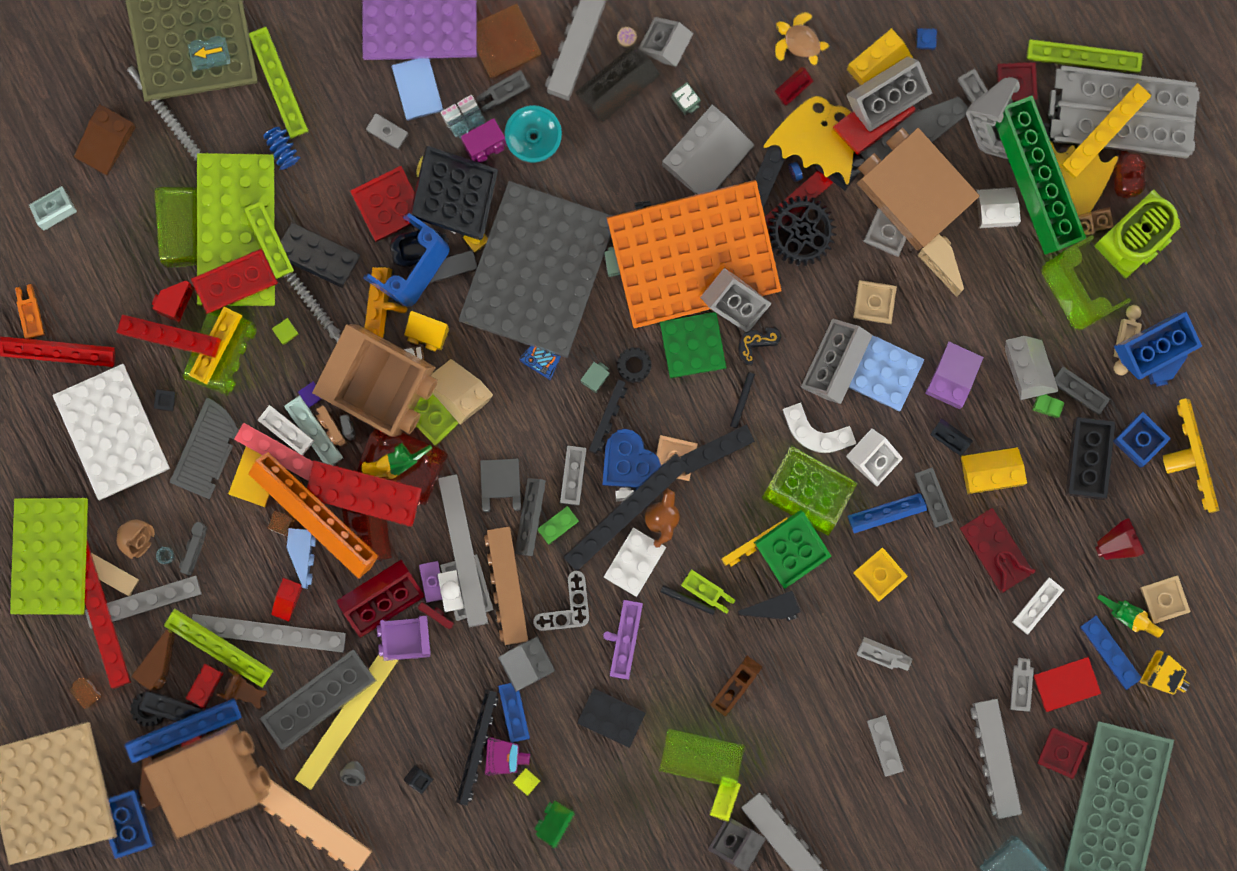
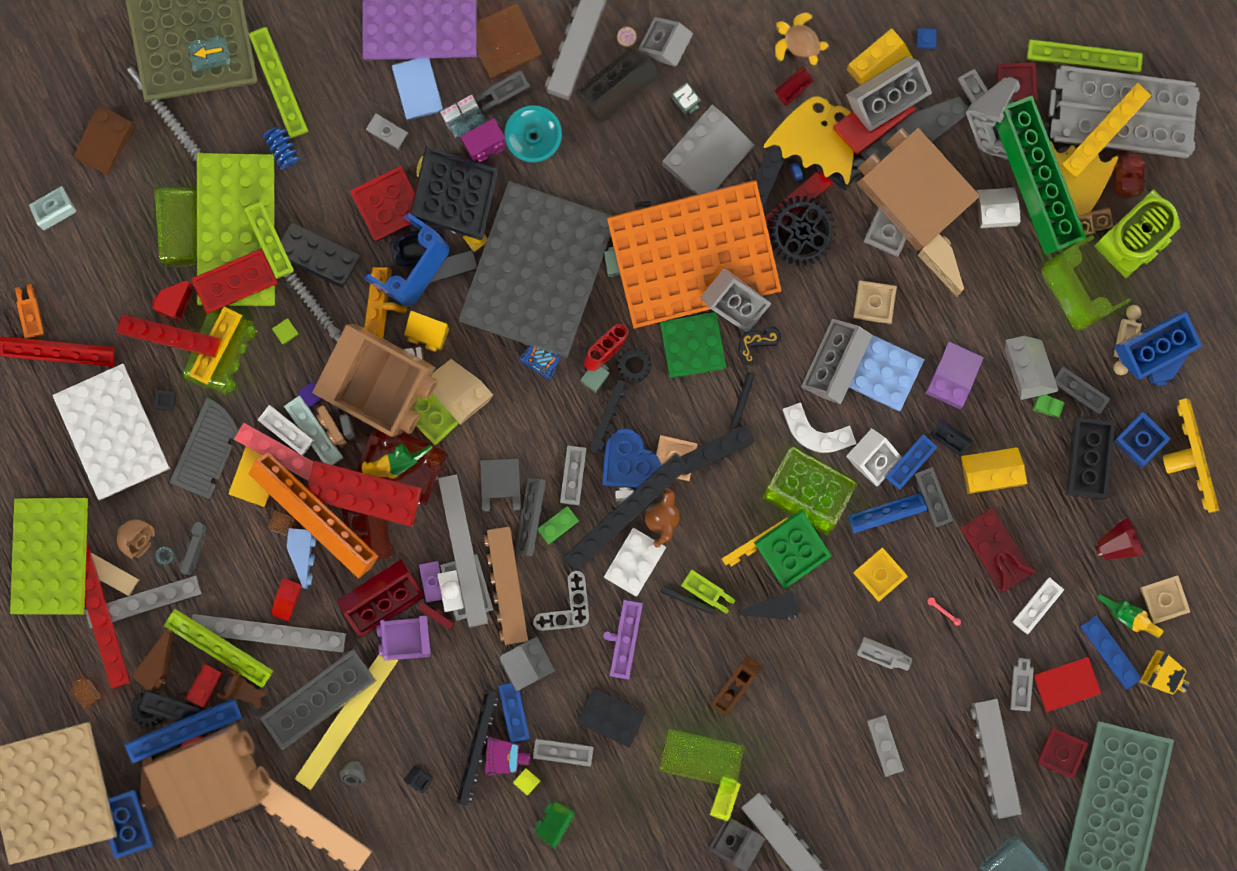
(563, 752): none -> light grey plate
(608, 340): none -> red beam
(911, 462): none -> blue plate
(931, 601): none -> coral hinge

